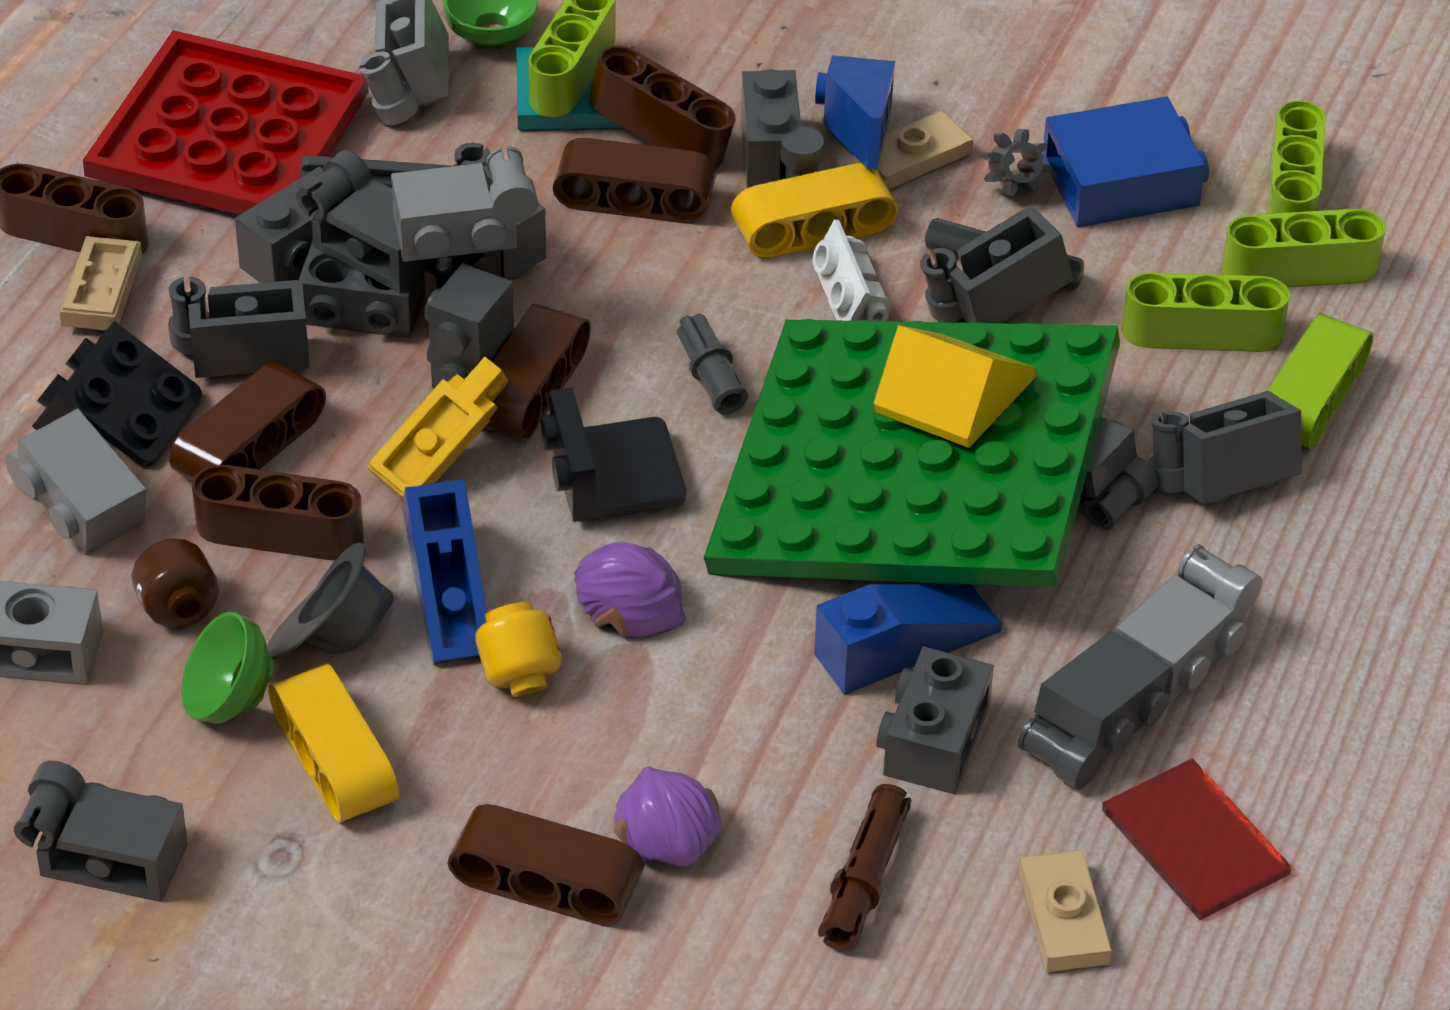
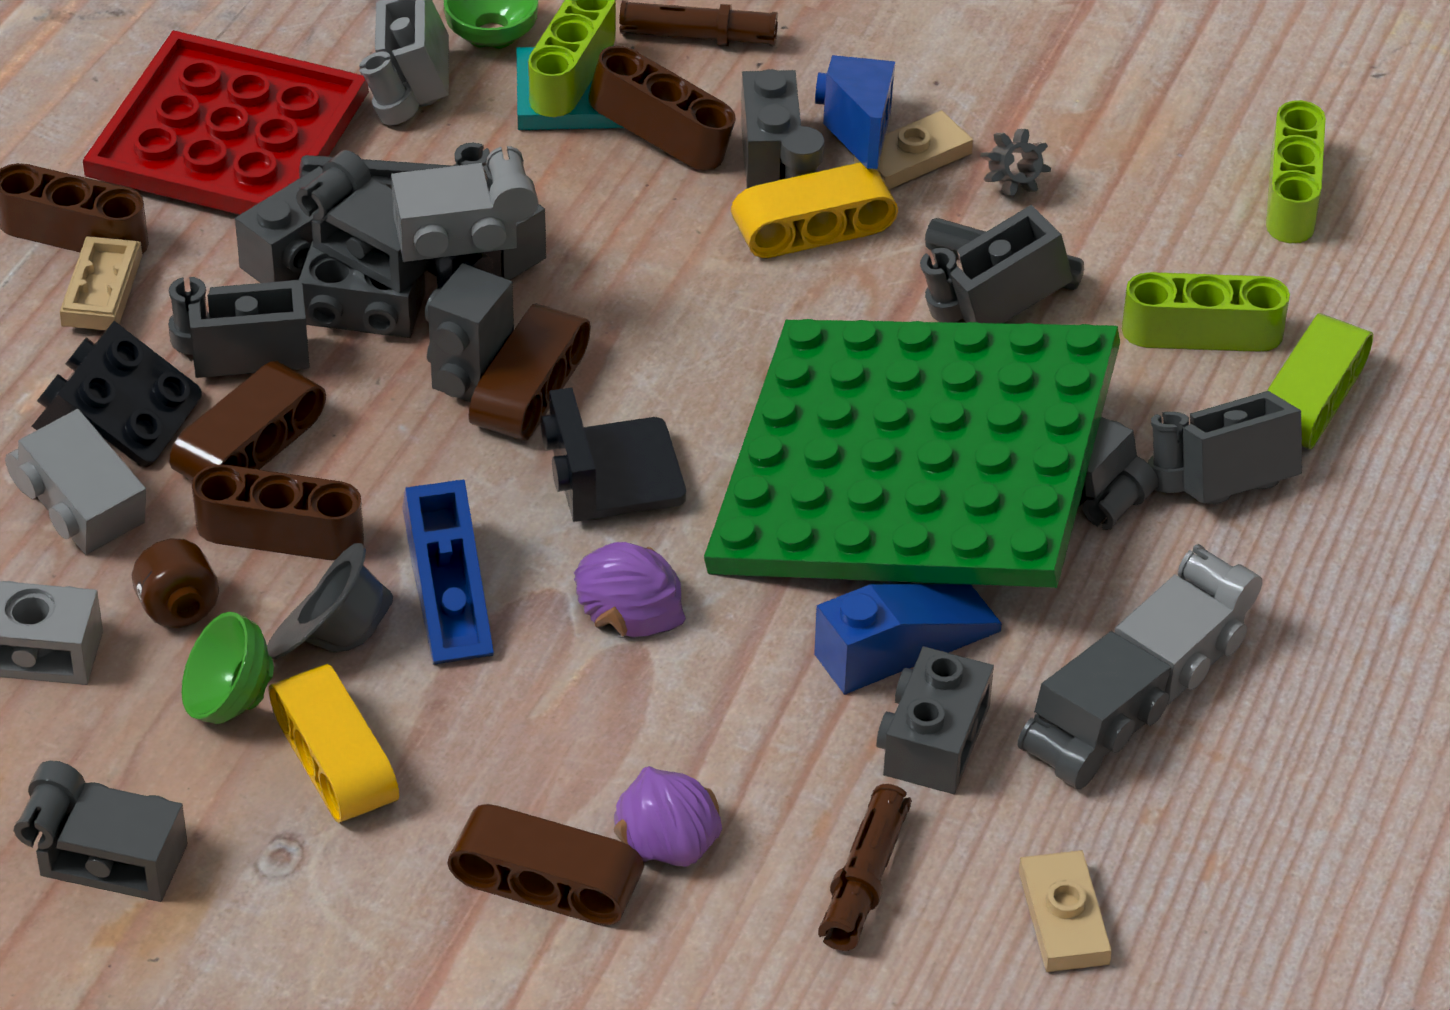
(439, 429): yellow hinge -> none
(518, 648): yellow head -> none
(635, 180): reddish brown beam -> none
(699, 22): none -> reddish brown pin
(711, 364): dark grey axle -> none
(849, 277): white hinge -> none
(947, 385): yellow slope -> none
(1124, 161): blue brick -> none
(1196, 838): clear red piece -> none
(1306, 246): lime beam -> none

